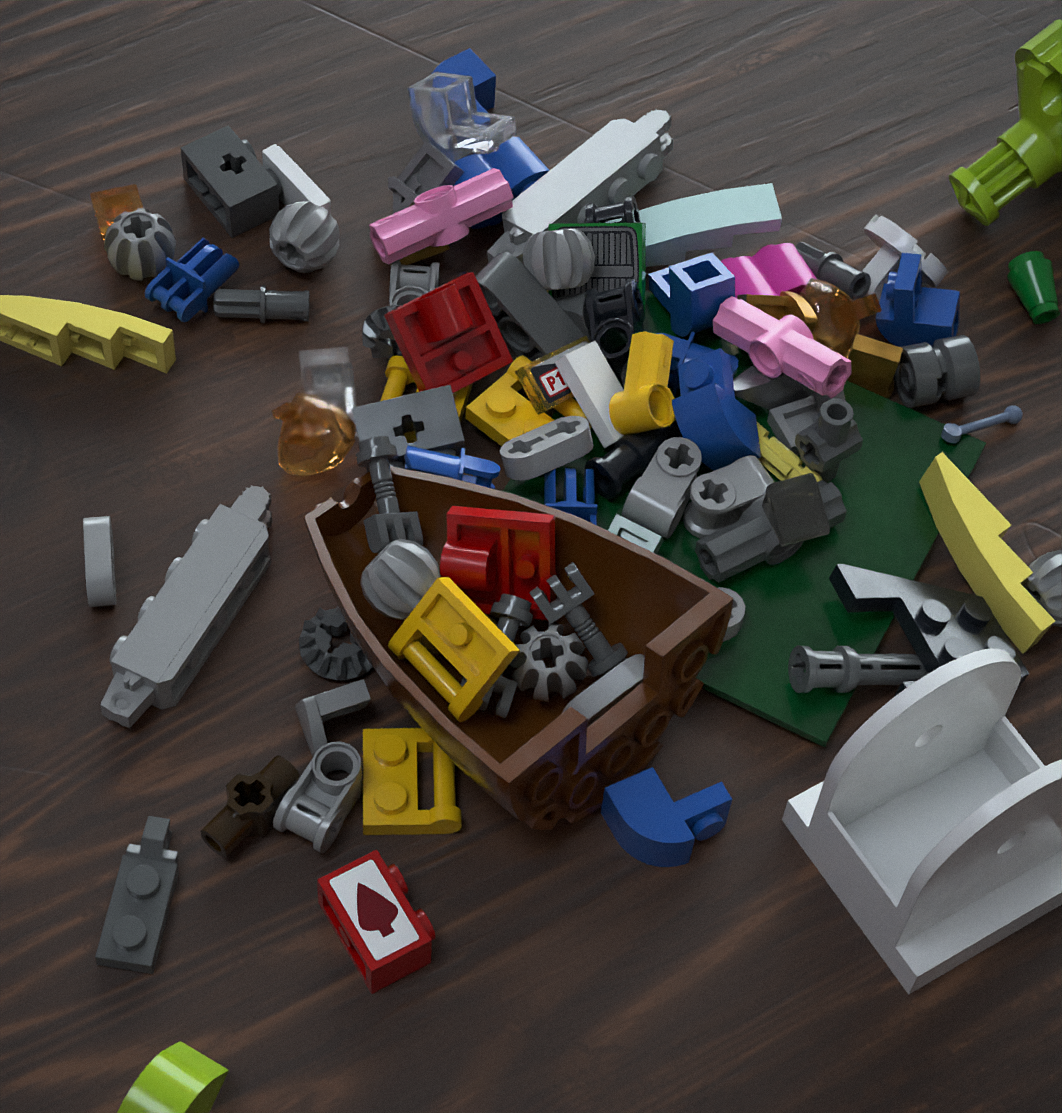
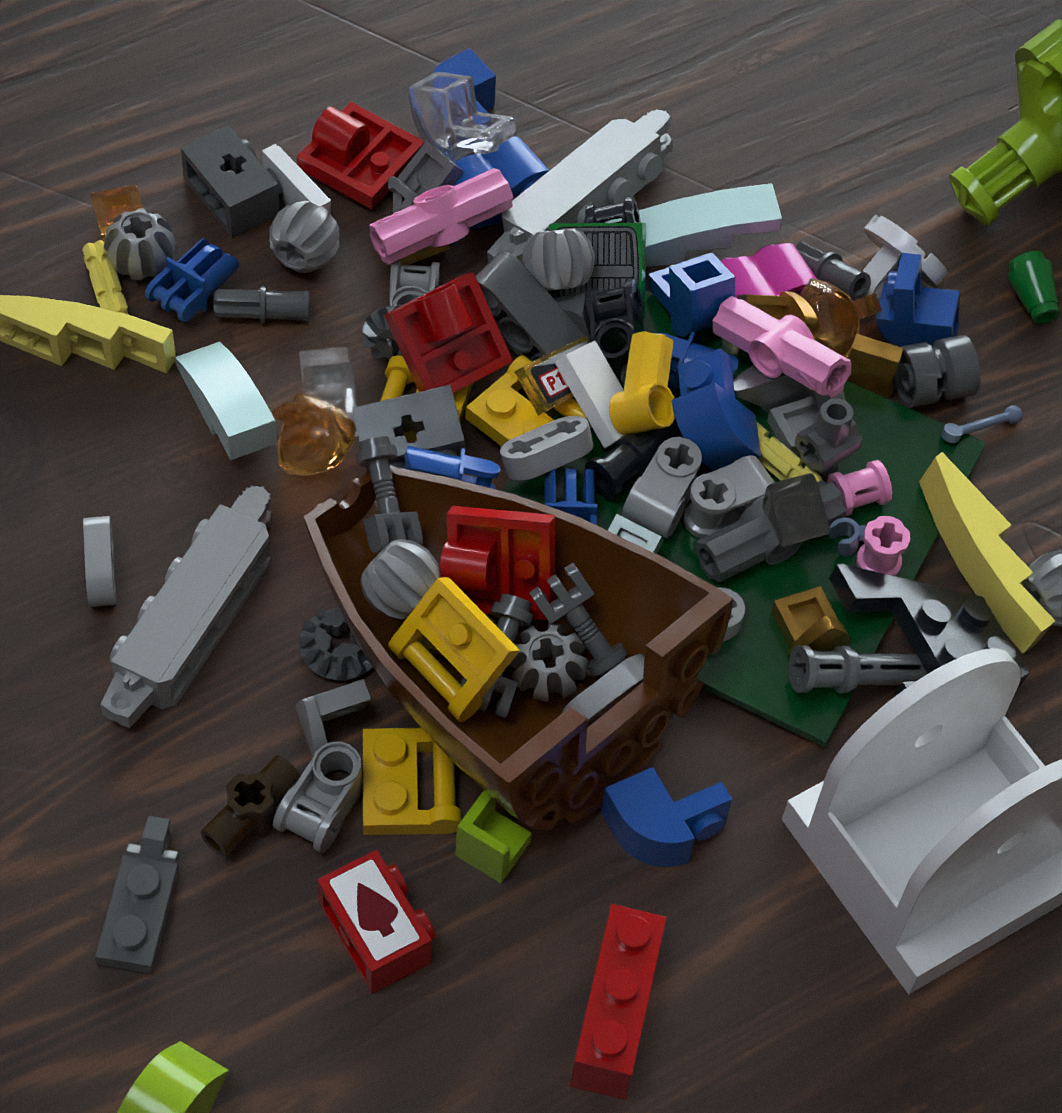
(104, 278): none -> light yellow axle
(228, 400): none -> light aqua slope
(357, 153): none -> red plate
(490, 839): none -> lime panel
(618, 1002): none -> red brick
(809, 621): none -> pearl gold tile
(849, 528): none -> sand blue hand
(863, 486): none -> bright pink bush
(884, 543): none -> bright pink bush

